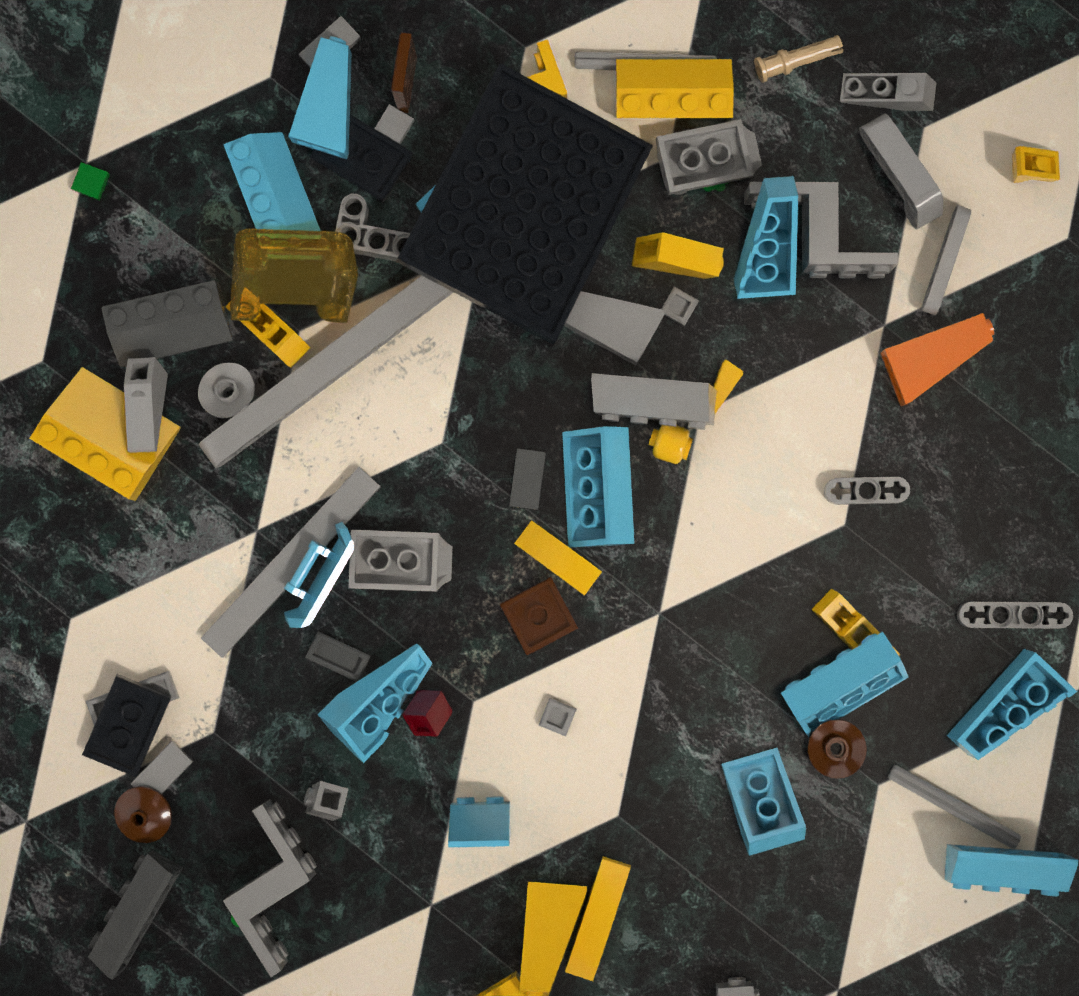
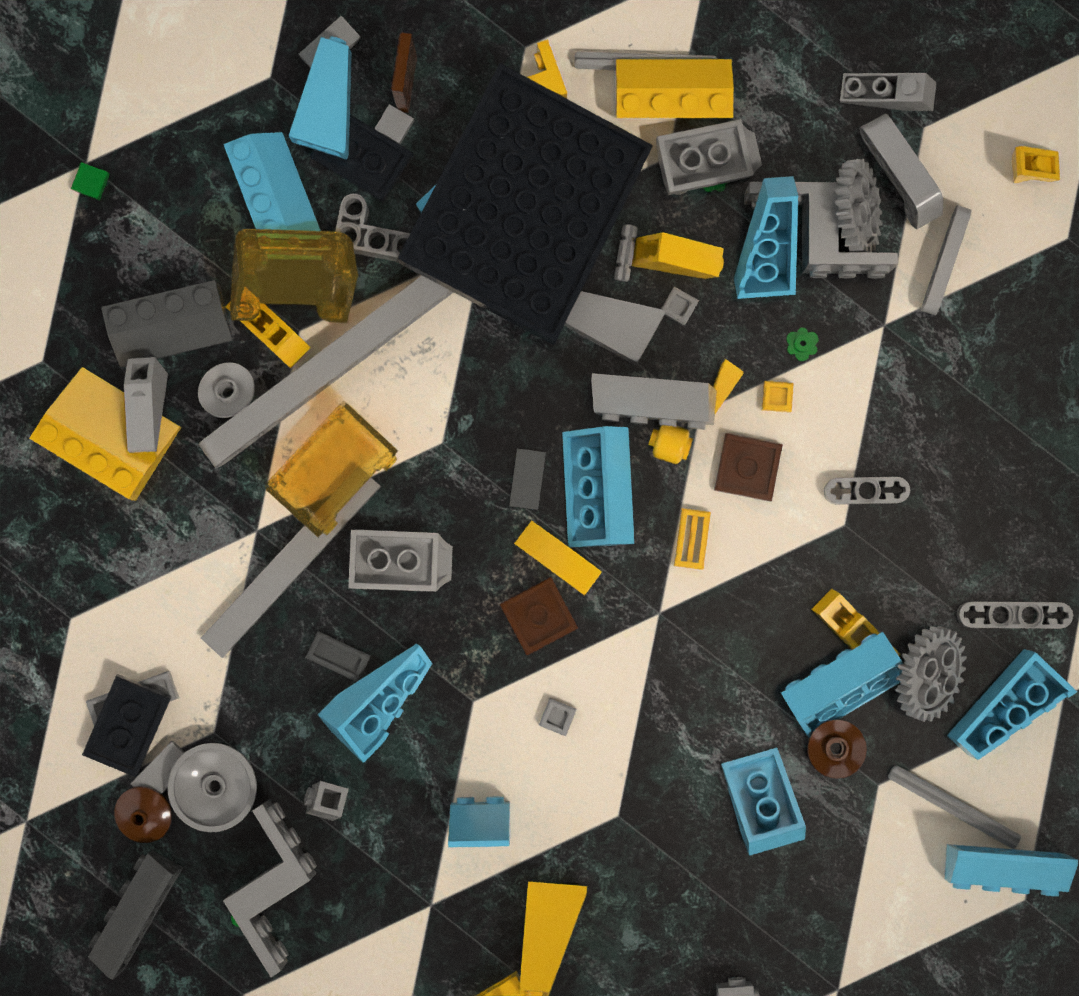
(192, 792): none -> light grey dish
(324, 580): medium azure piece -> none
(330, 468): none -> clear yellow windscreen
(427, 713): dark red panel -> none
(597, 918): yellow slope -> none
(625, 253): none -> light grey axle
(703, 543): none -> yellow tile
(748, 467): none -> reddish brown tile
(777, 396): none -> yellow tile
(785, 61): tan pin -> none
(802, 352): none -> green plant
(858, 206): none -> light grey gear
(929, 358): orange slope -> none
(931, 673): none -> light grey gear

